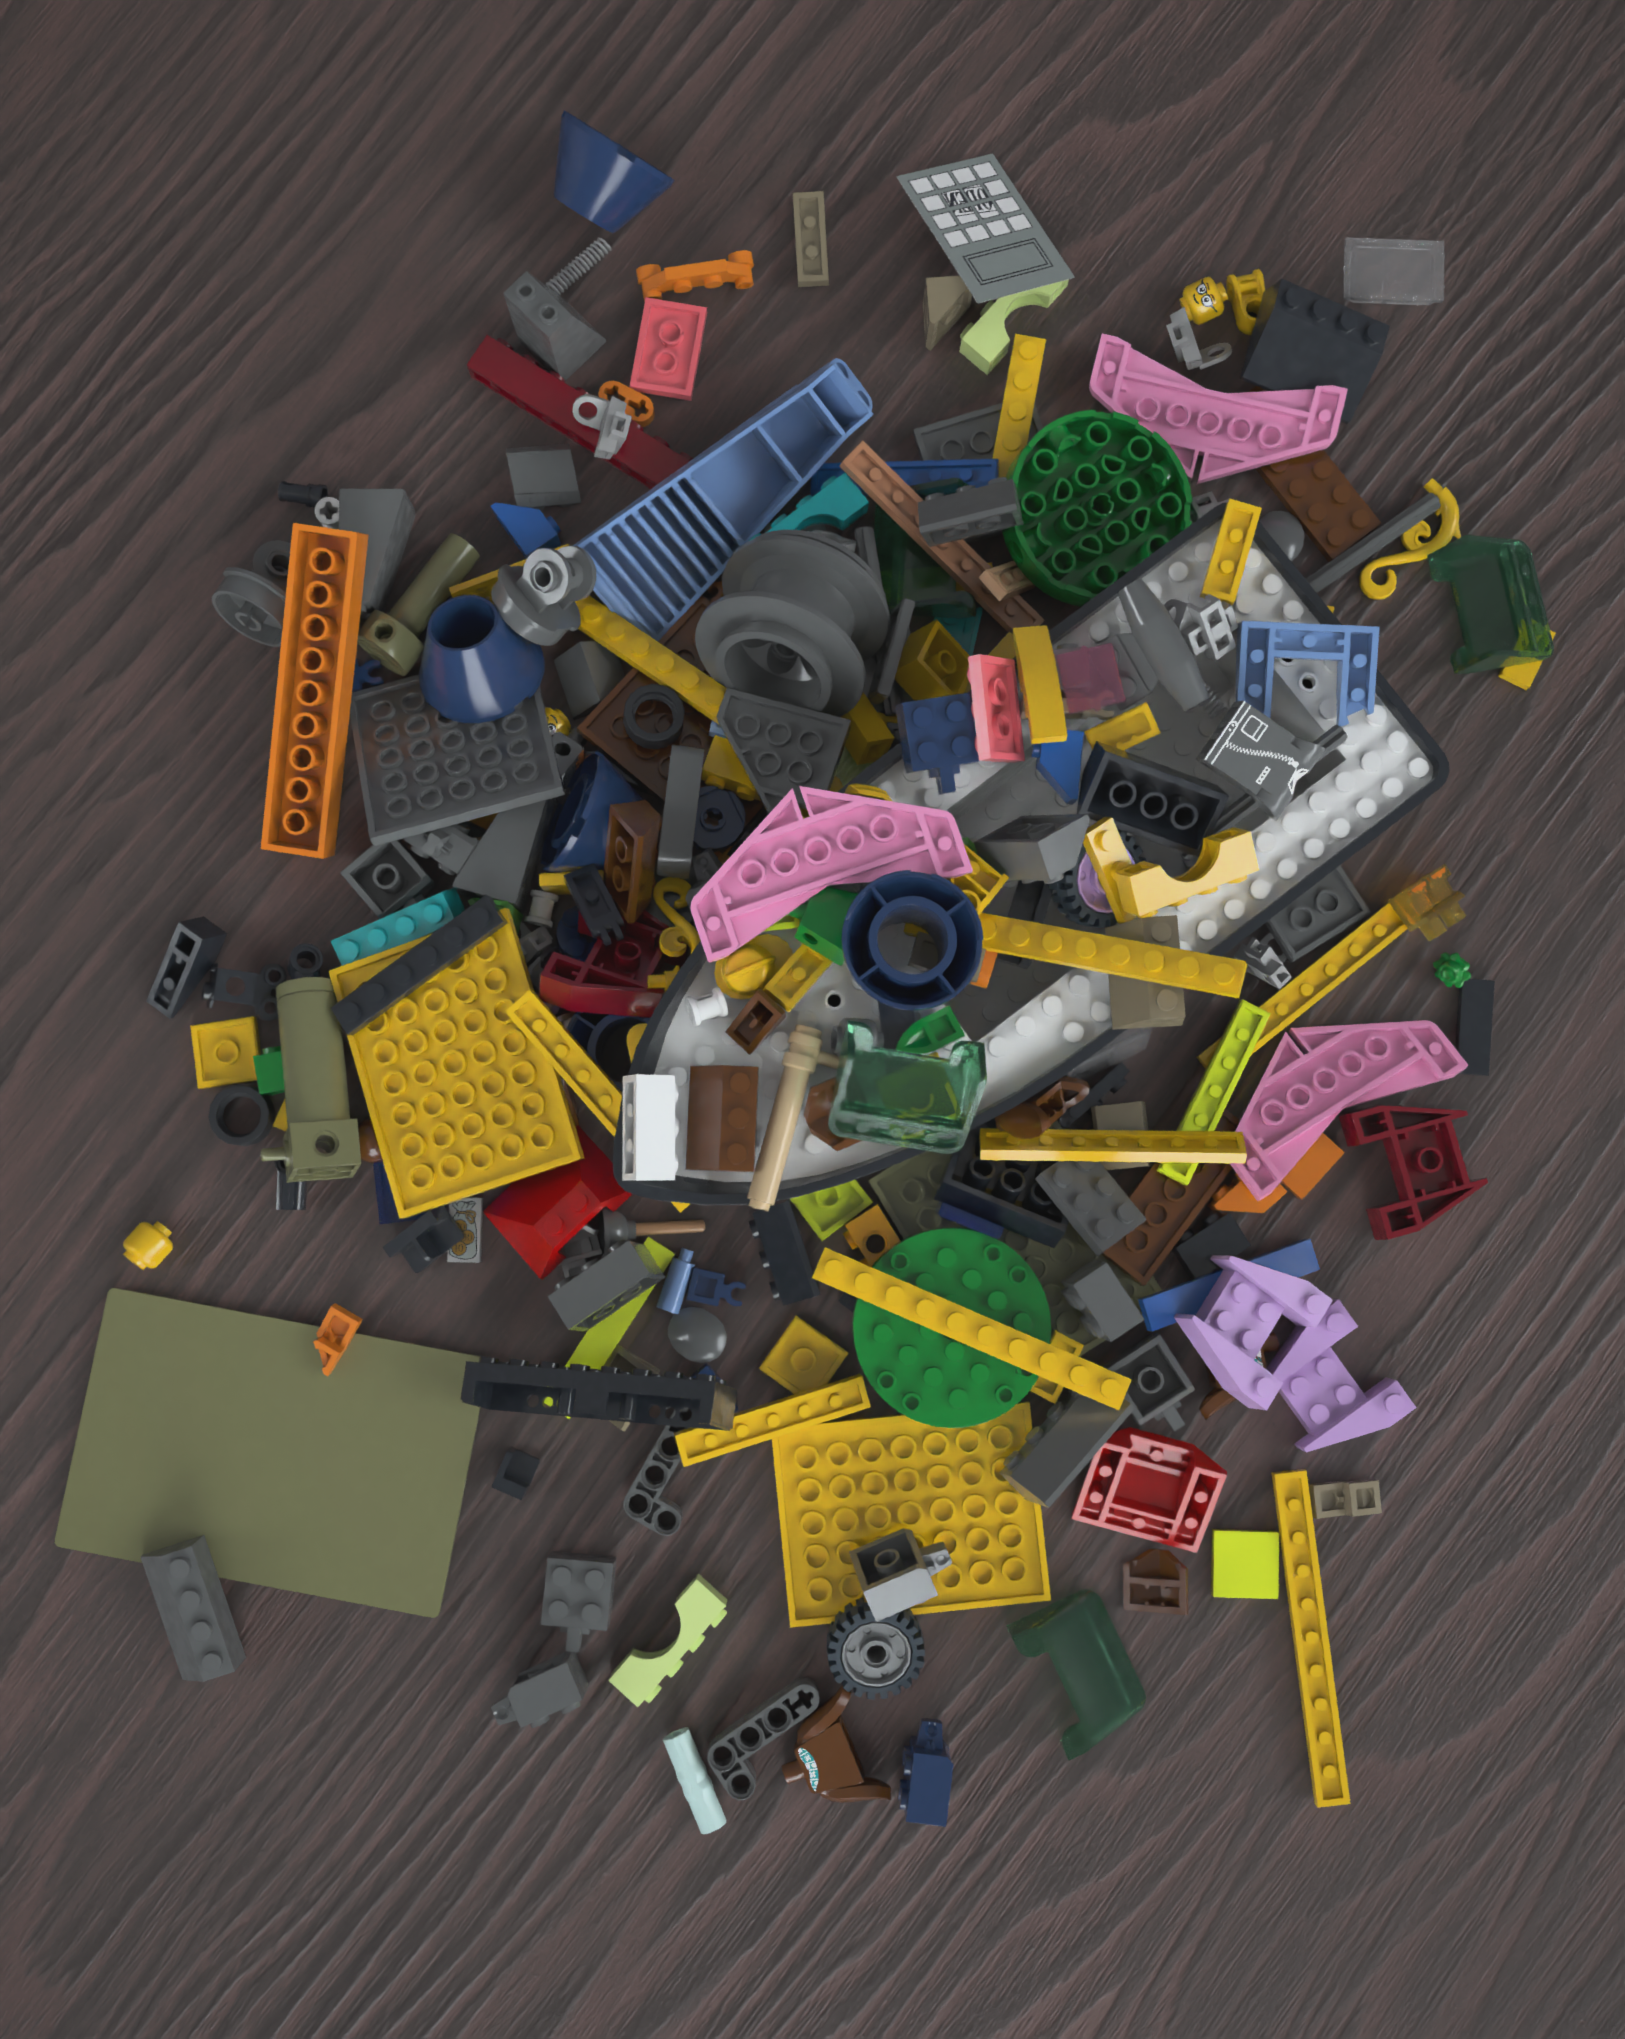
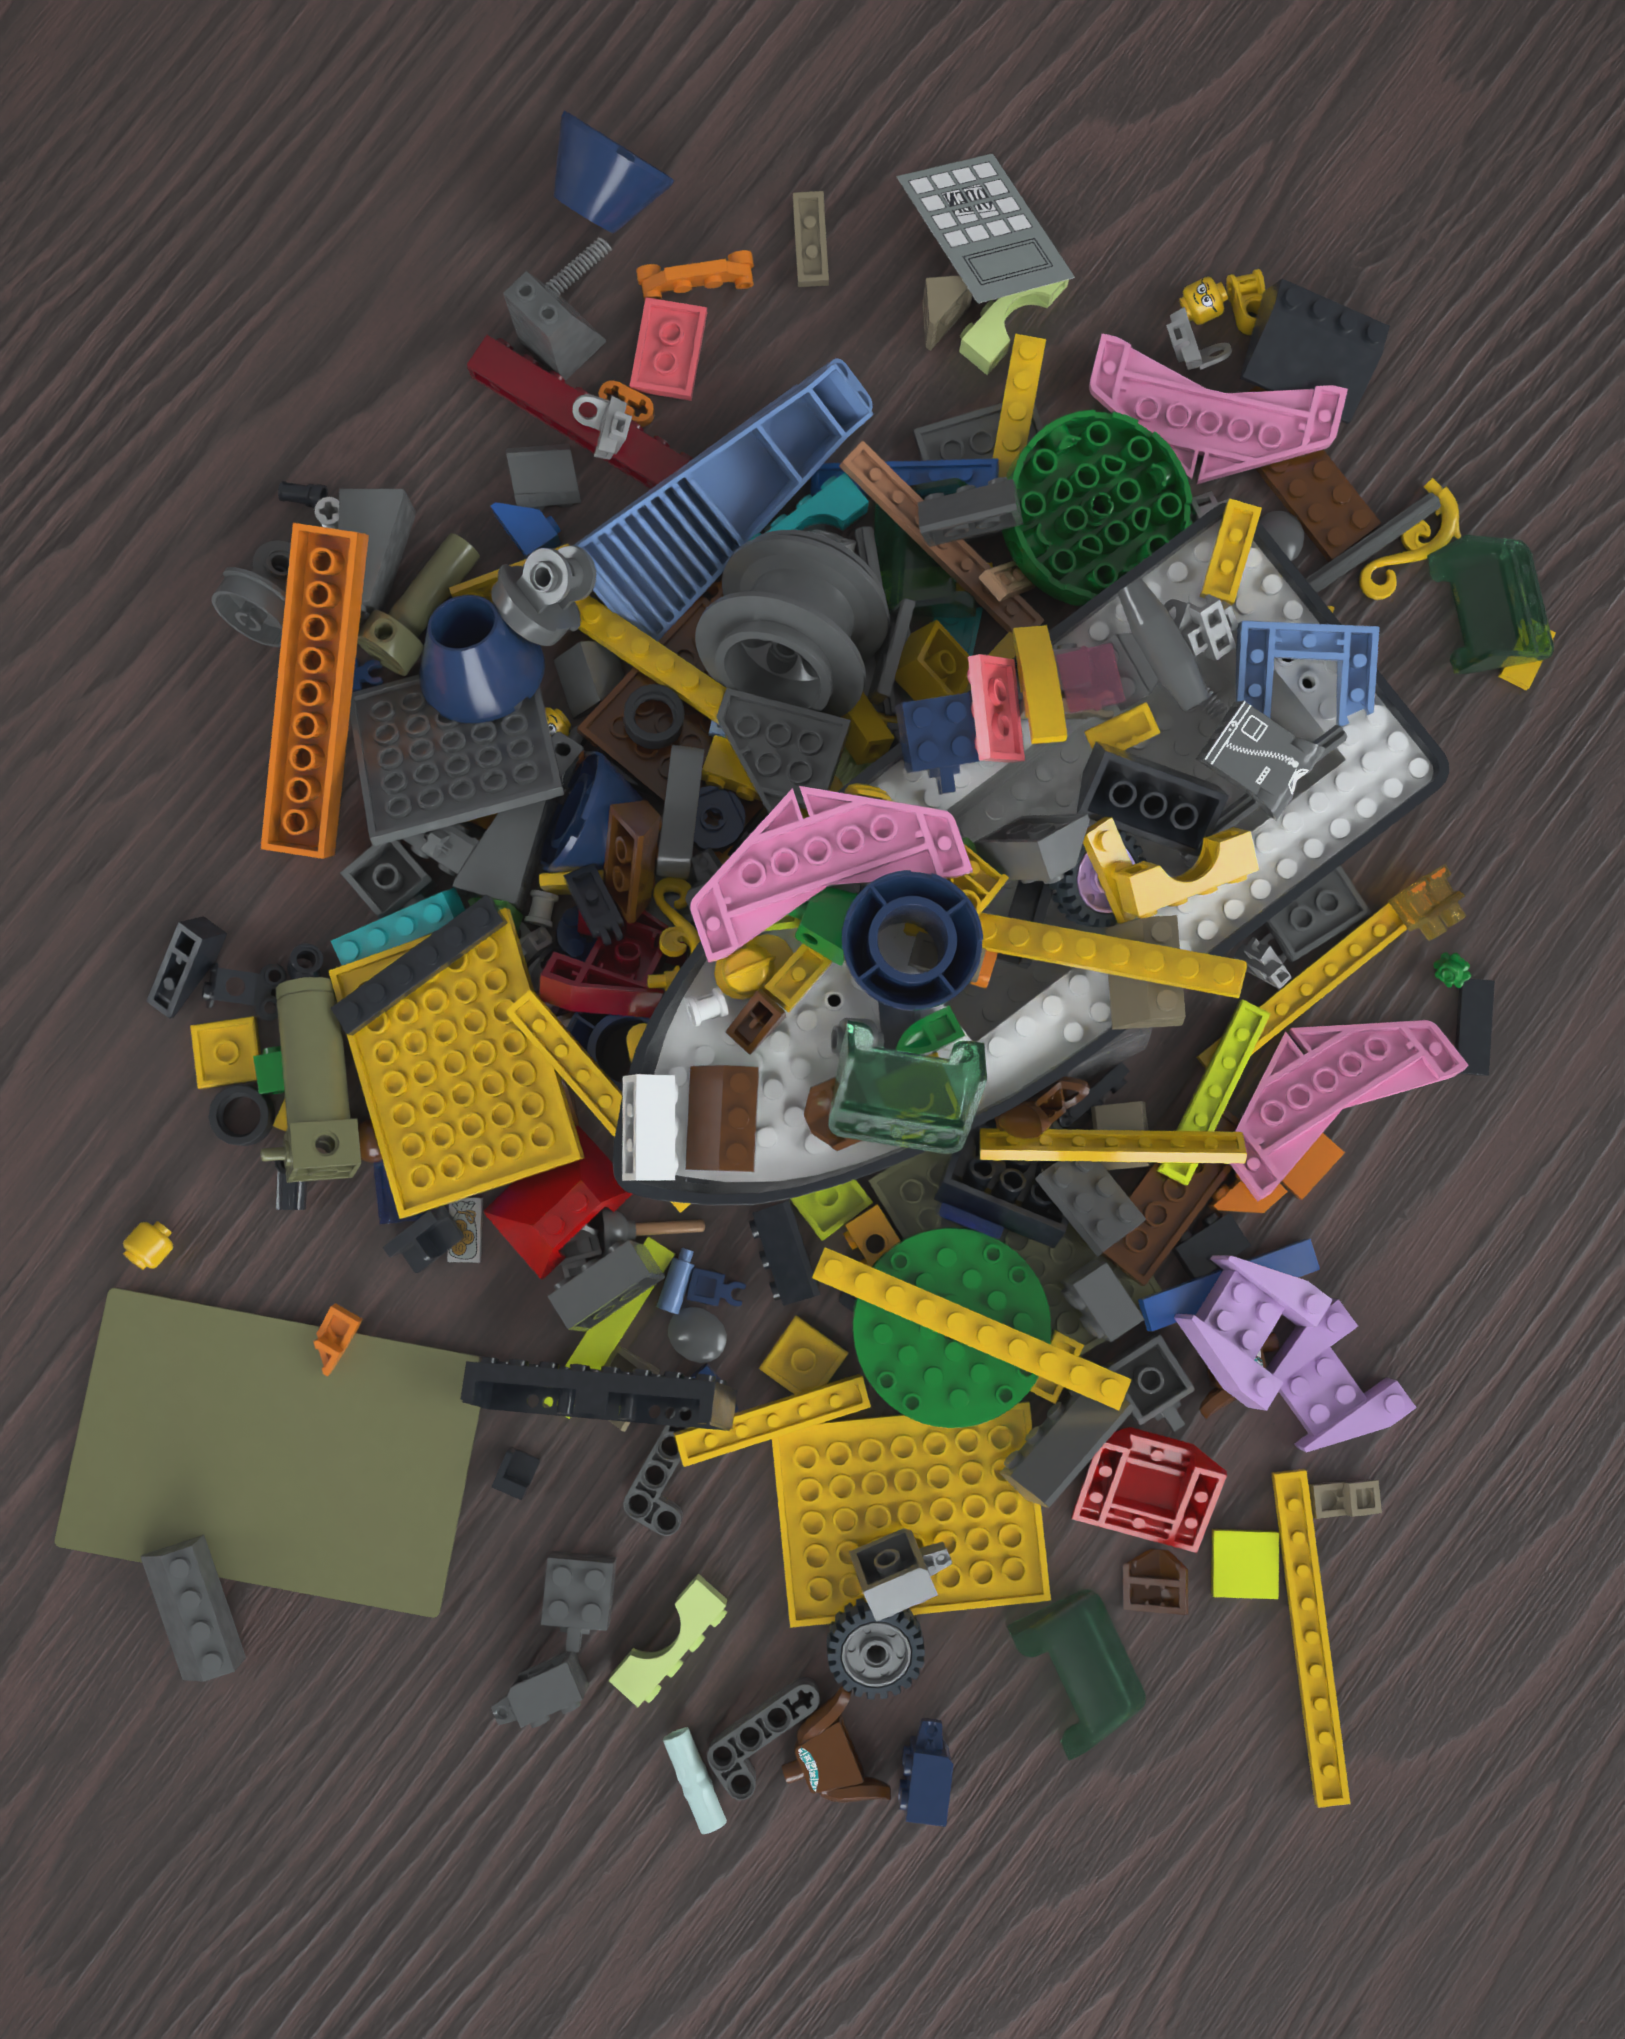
(798, 1066): tan cylinder -> none
(1061, 764): blue slope -> none
(1393, 271): clear piece -> none
(1422, 1161): dark red wedge -> none

